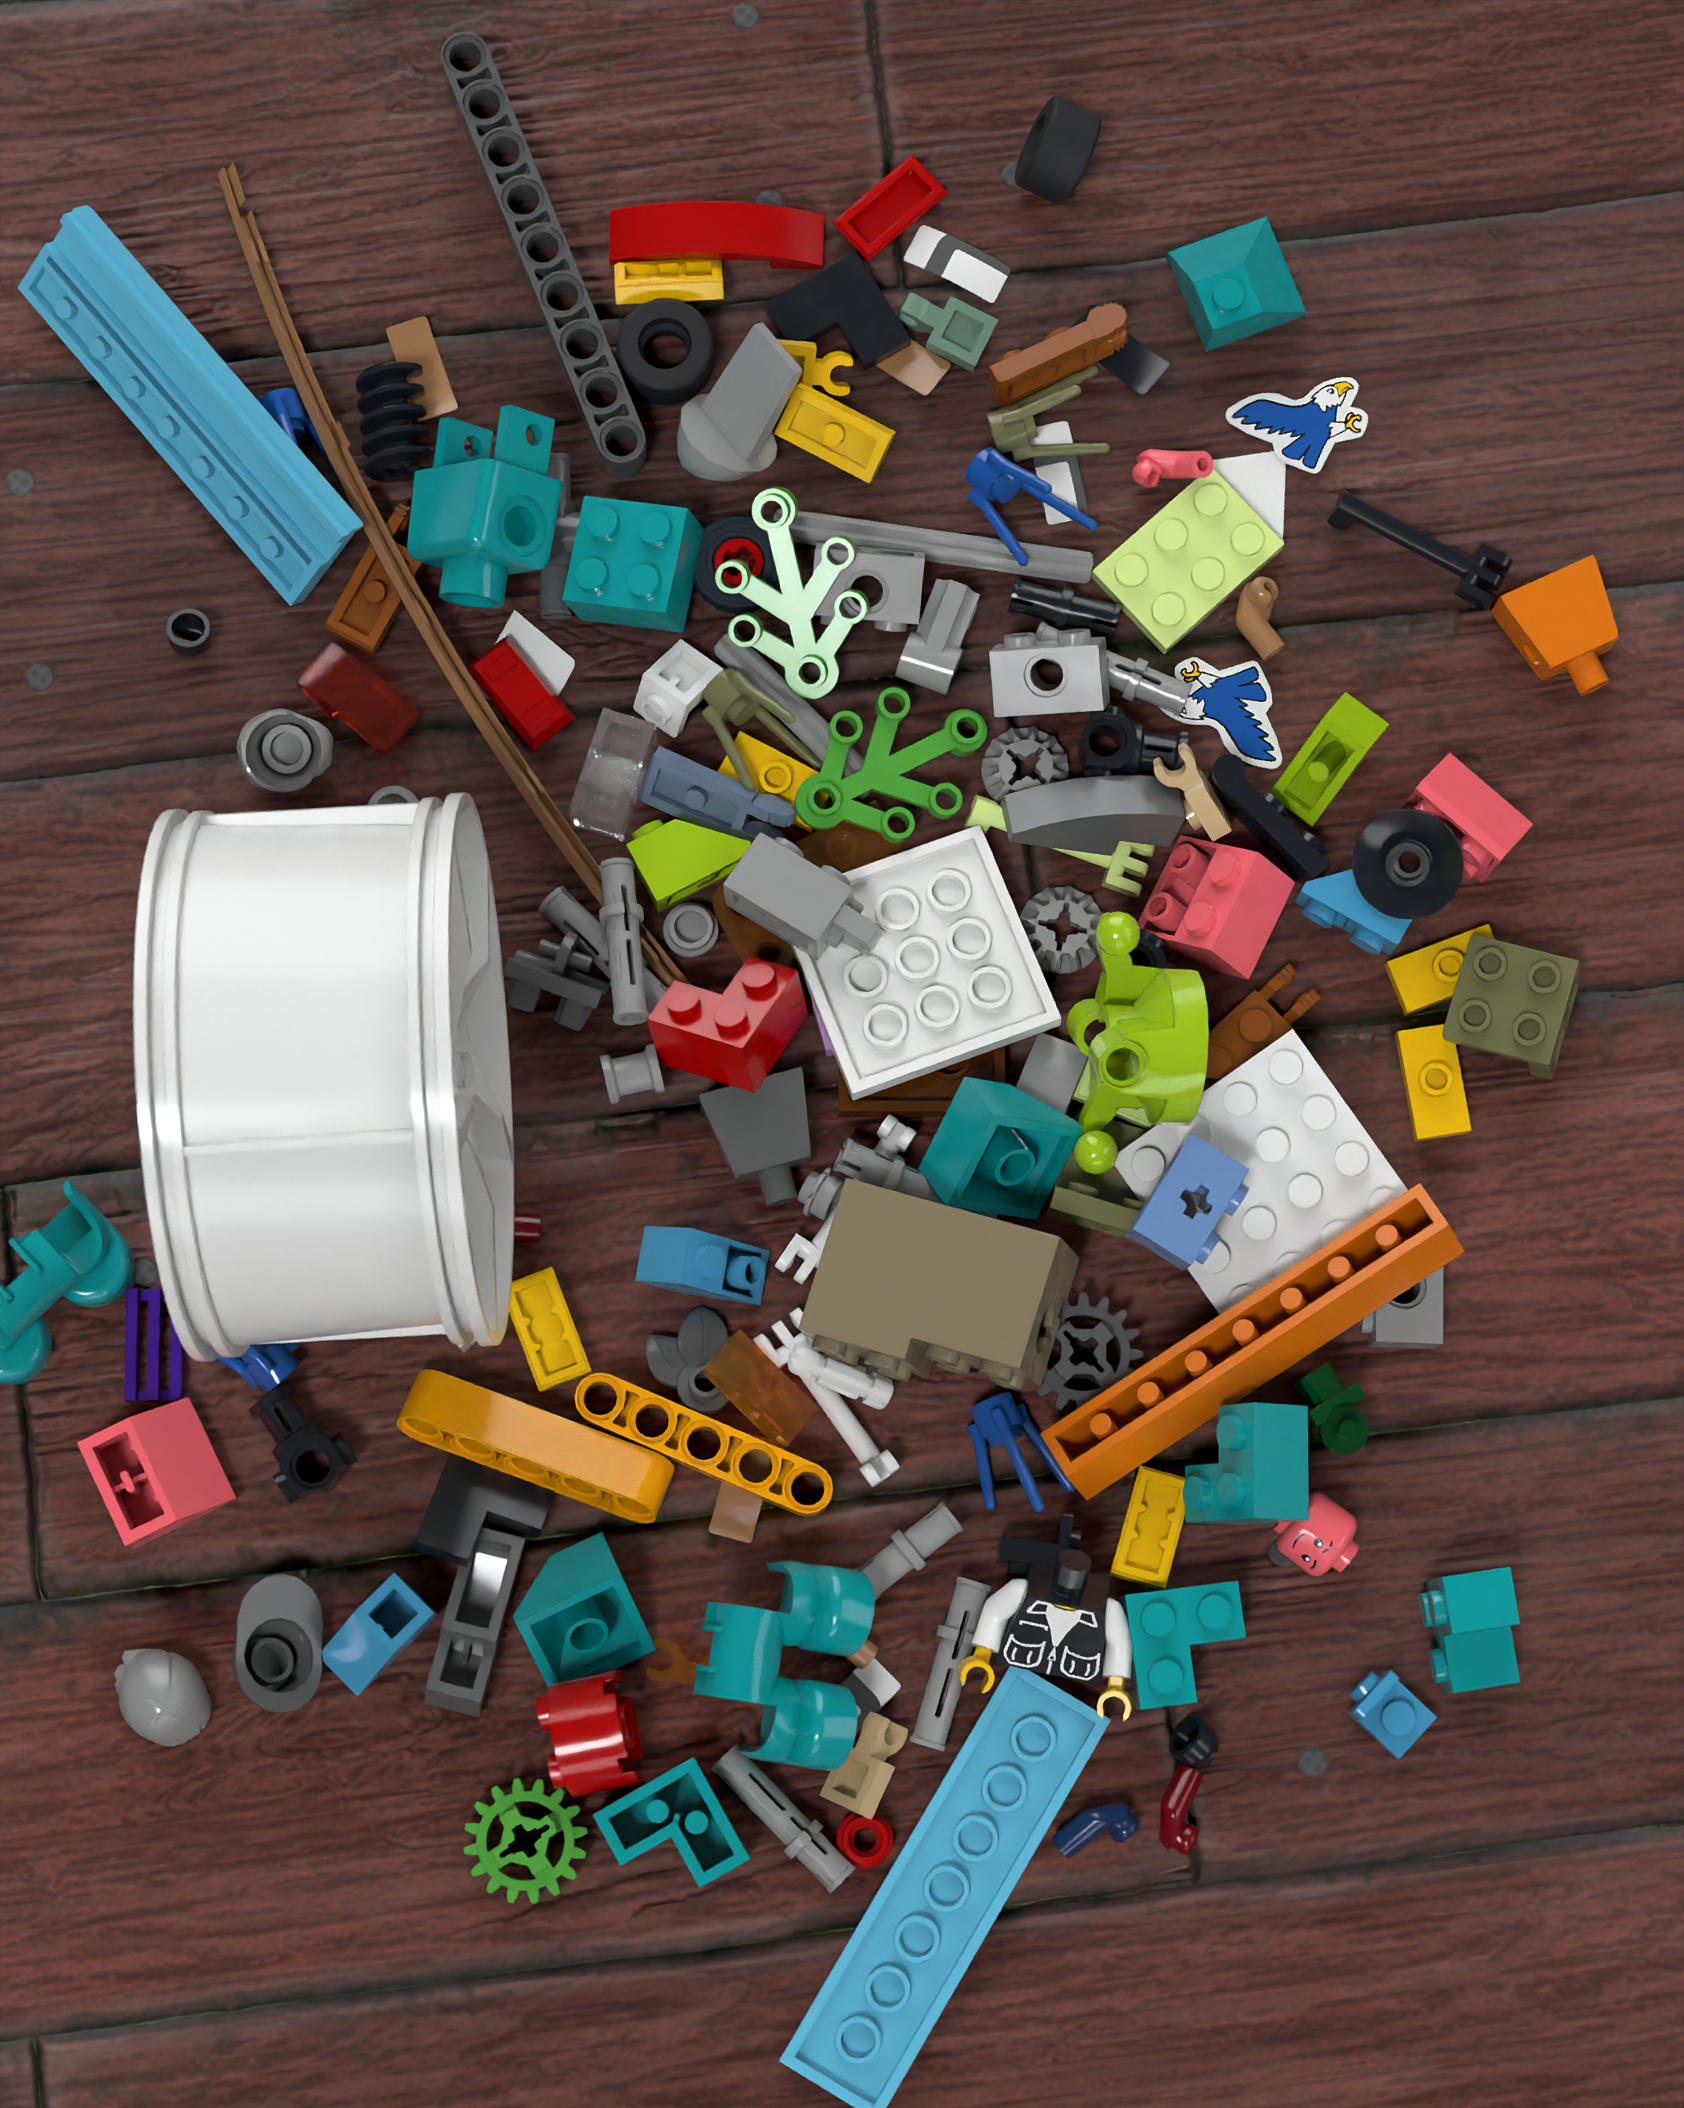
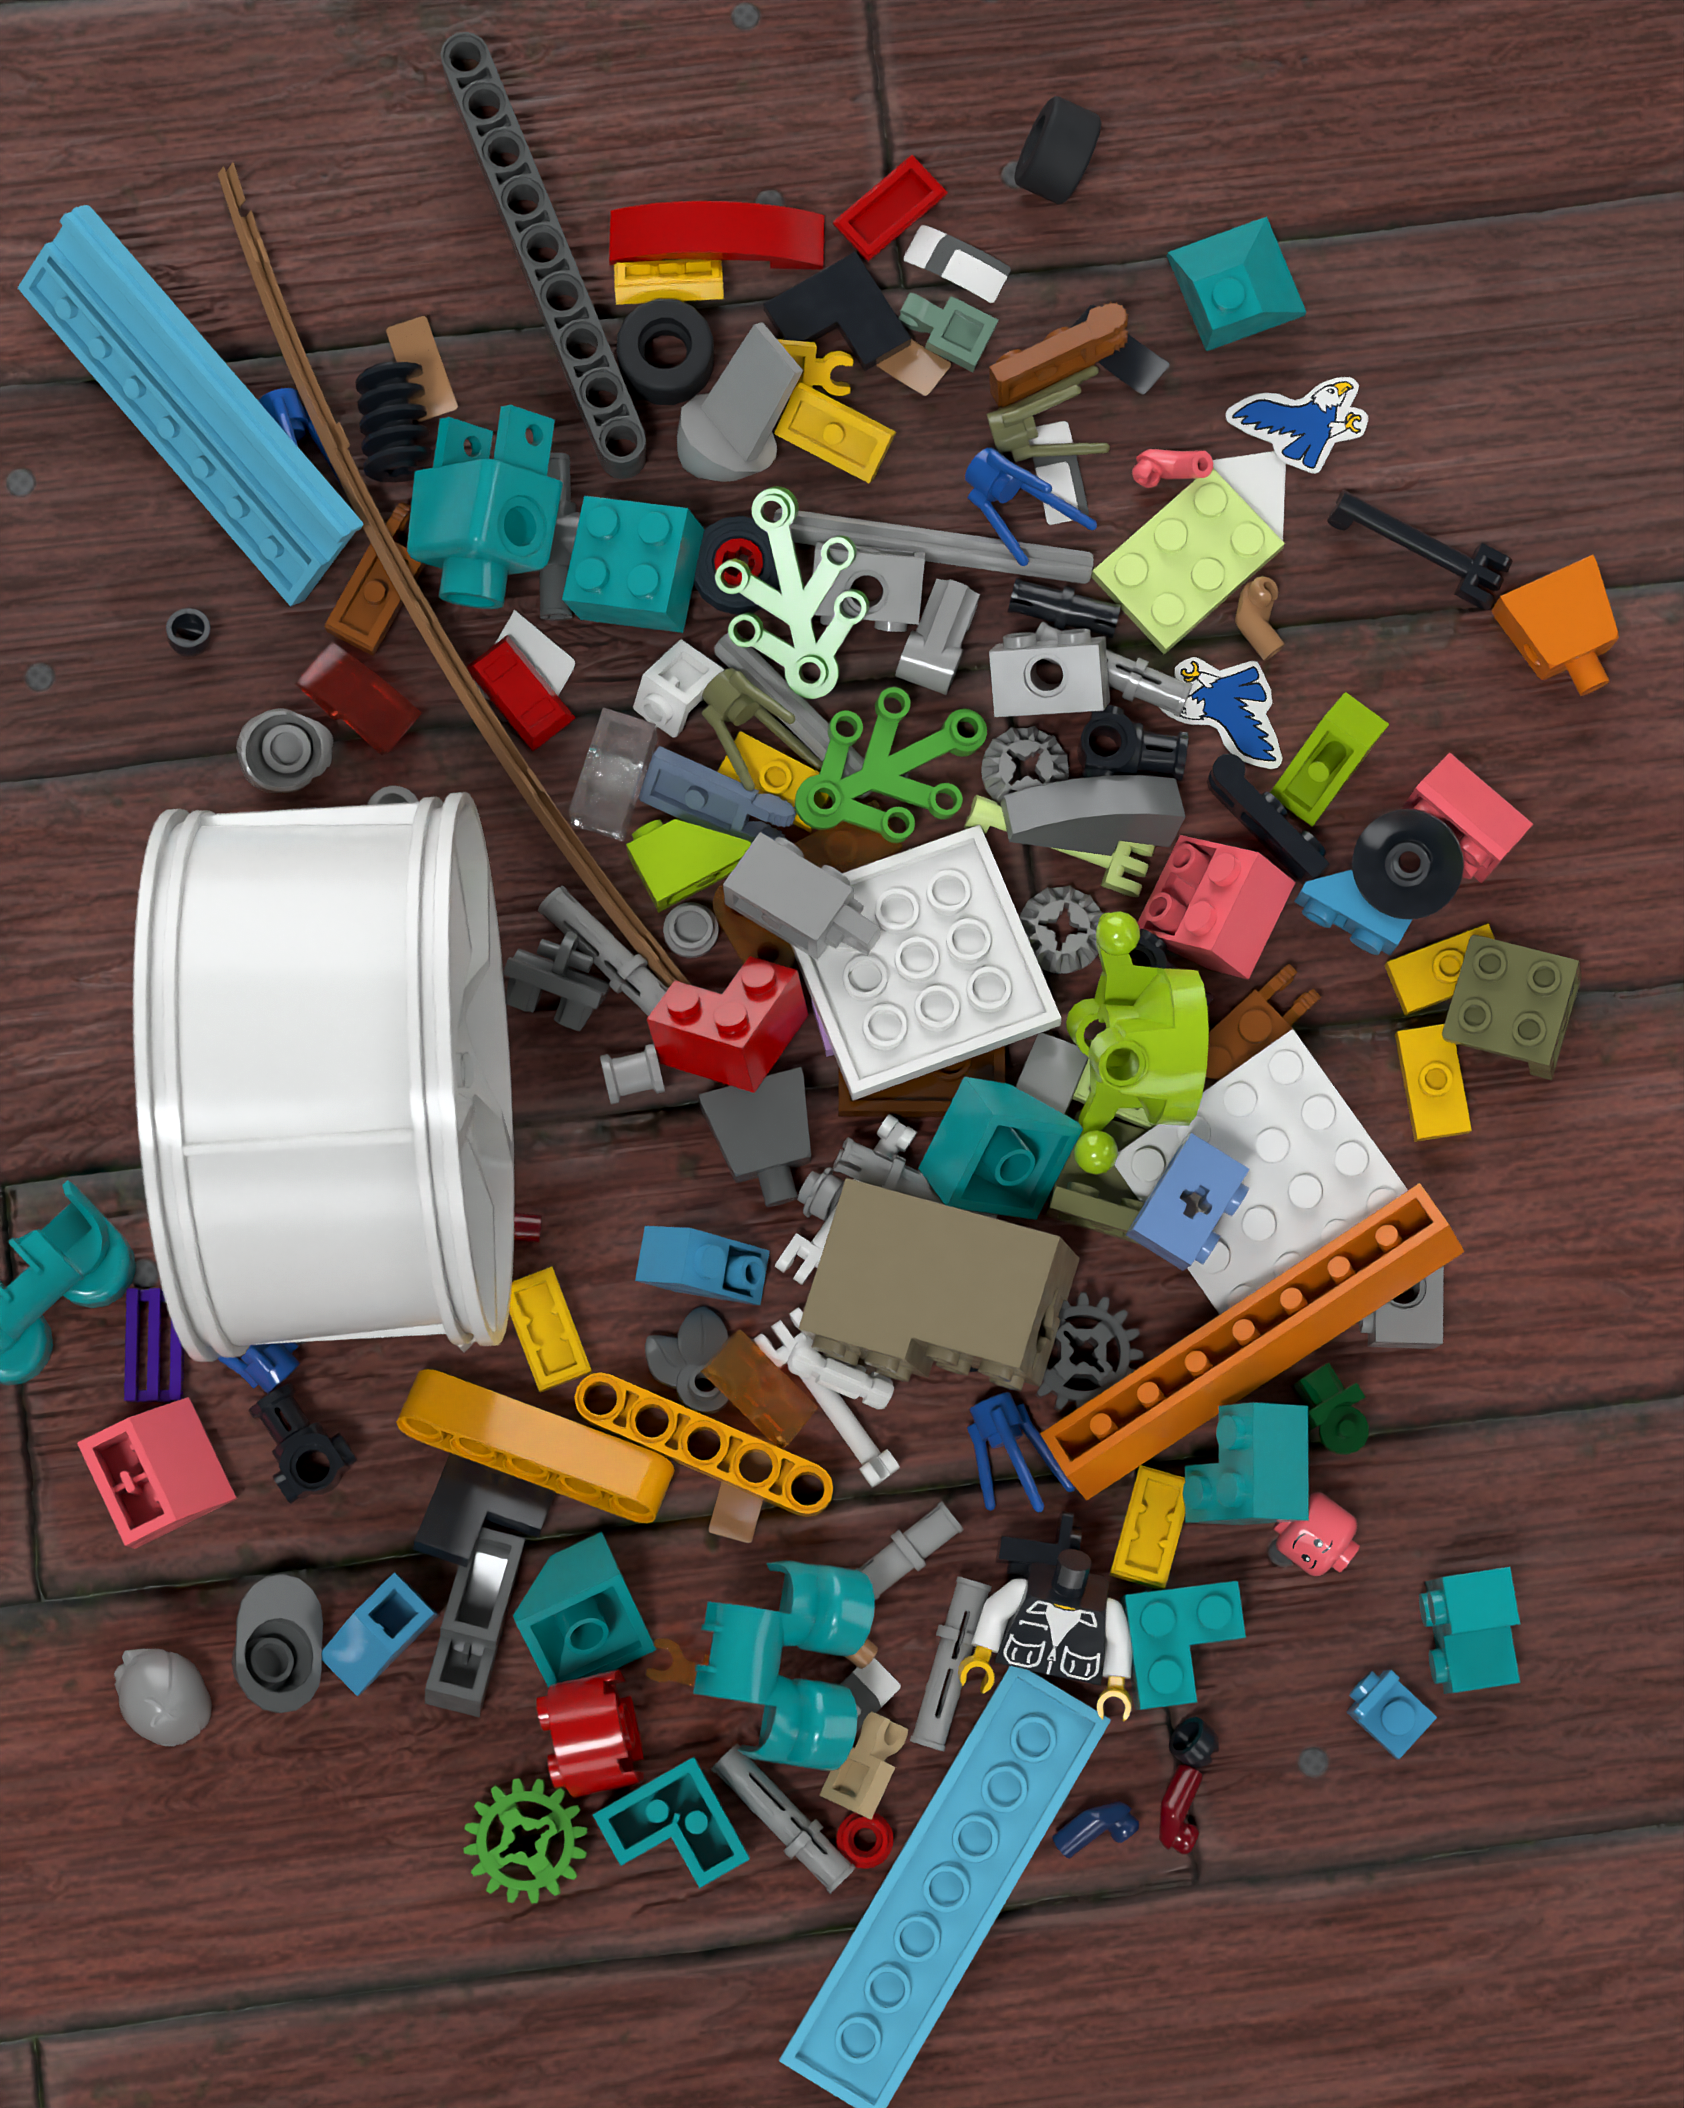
(622, 919): light grey pin -> none
(1201, 803): tan plate -> none

